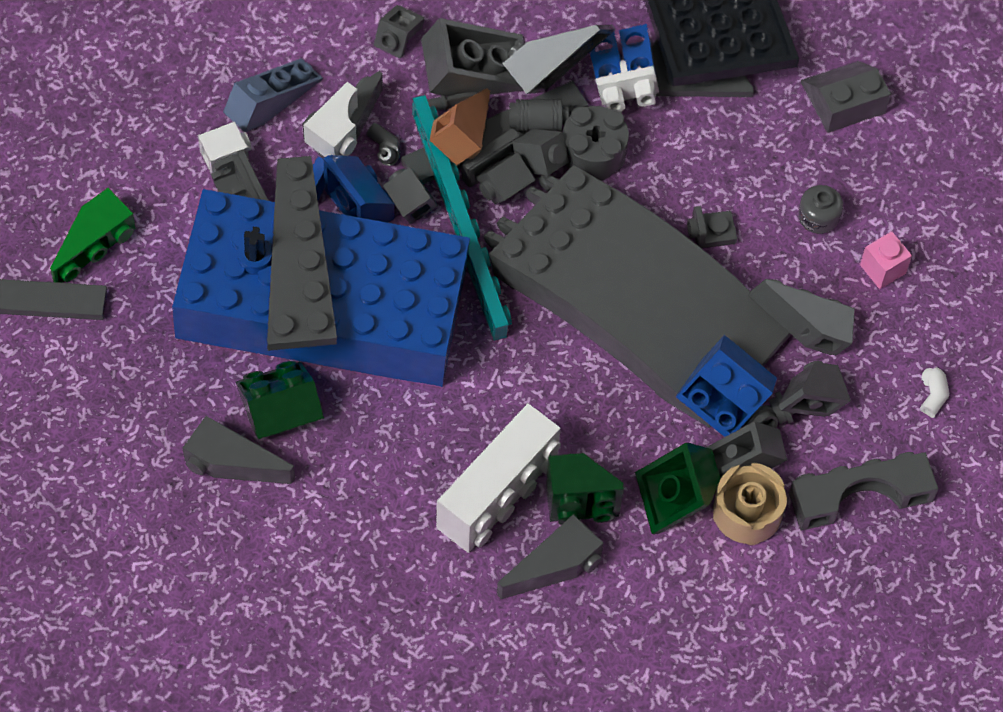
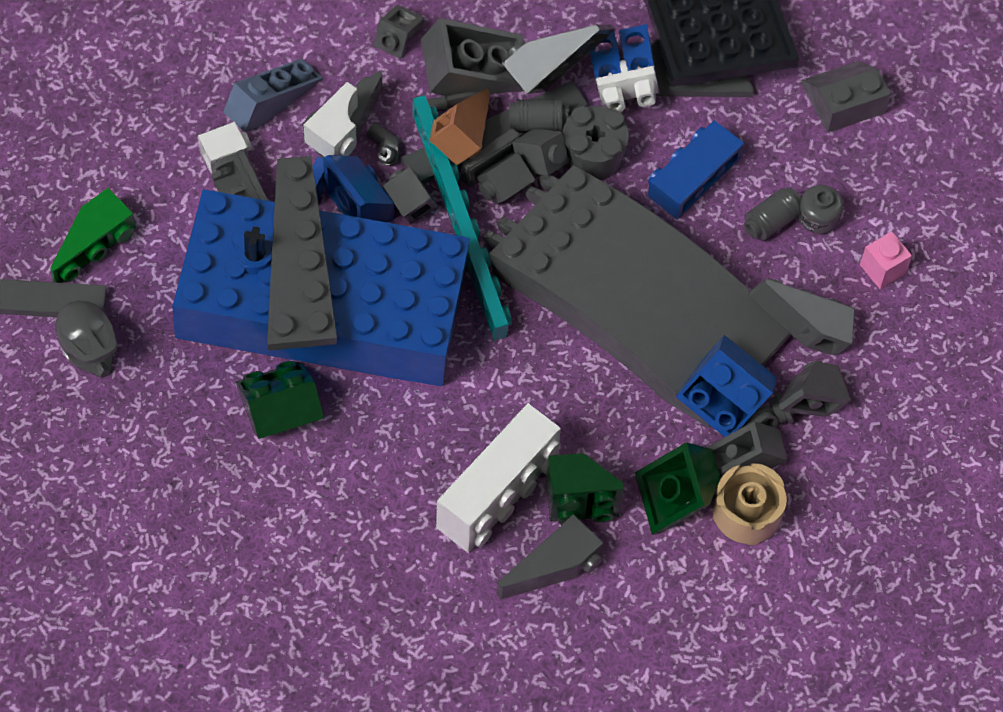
(88, 336): none -> dark grey helmet
(228, 455): dark grey slope -> none
(694, 169): none -> blue brick
(711, 228): dark grey bracket -> none
(772, 214): none -> dark grey head
(904, 480): dark grey arch -> none
(939, 391): white arm -> none

